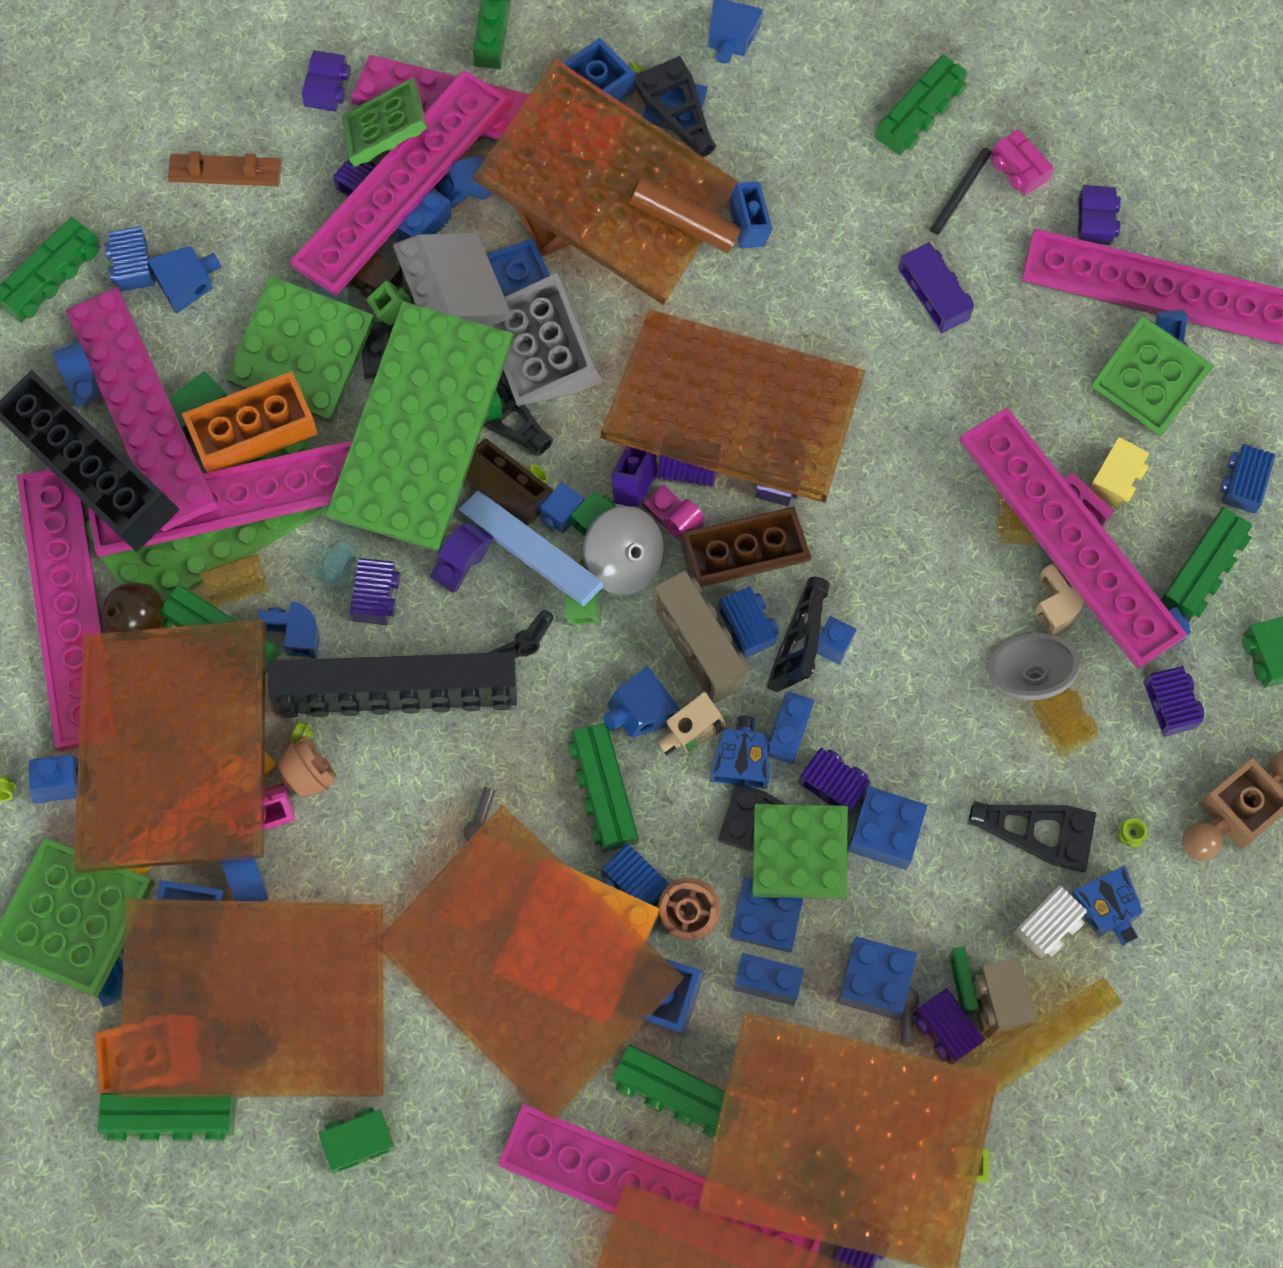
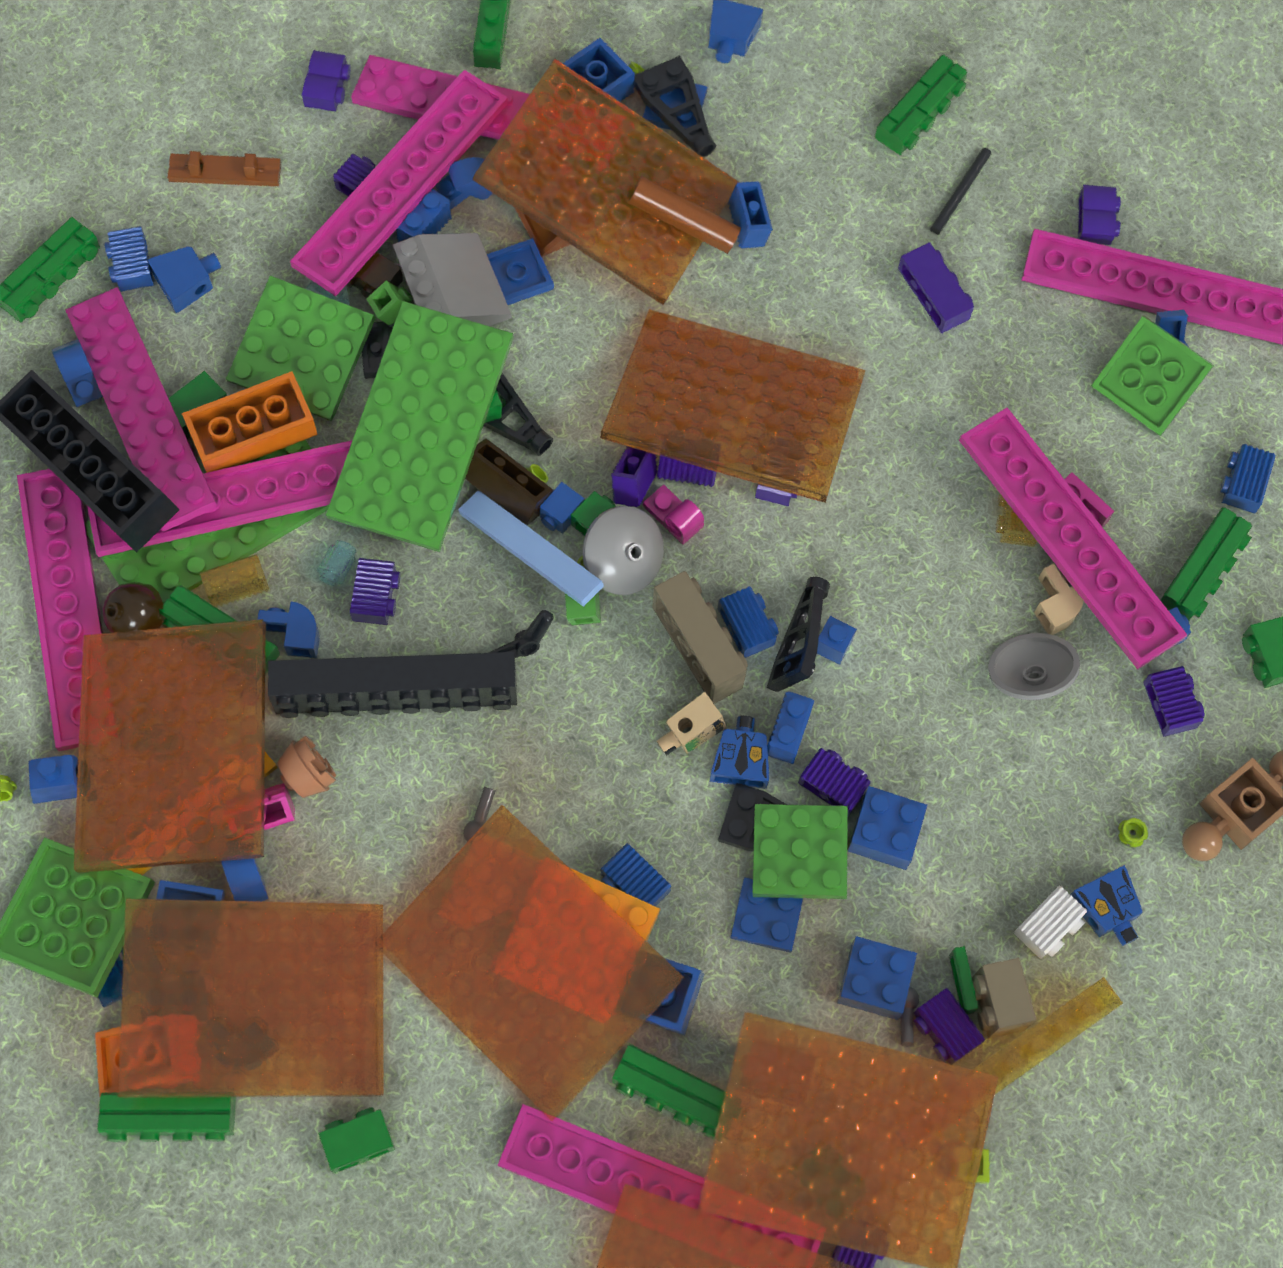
(301, 730): lime plate -> none
(383, 122): bright green plate -> none
(460, 552): dark purple brick -> none
(549, 344): light grey slope -> none
(604, 787): green brick -> none
(640, 705): blue torso -> none
(689, 908): nougat cone -> none
(745, 547): reddish brown brick -> none
(768, 979): blue brick -> none
(1021, 162): dark pink brick -> none
(1066, 722): clear yellow brick -> none
(1074, 836): black plate -> none
(1118, 473): light yellow brick -> none

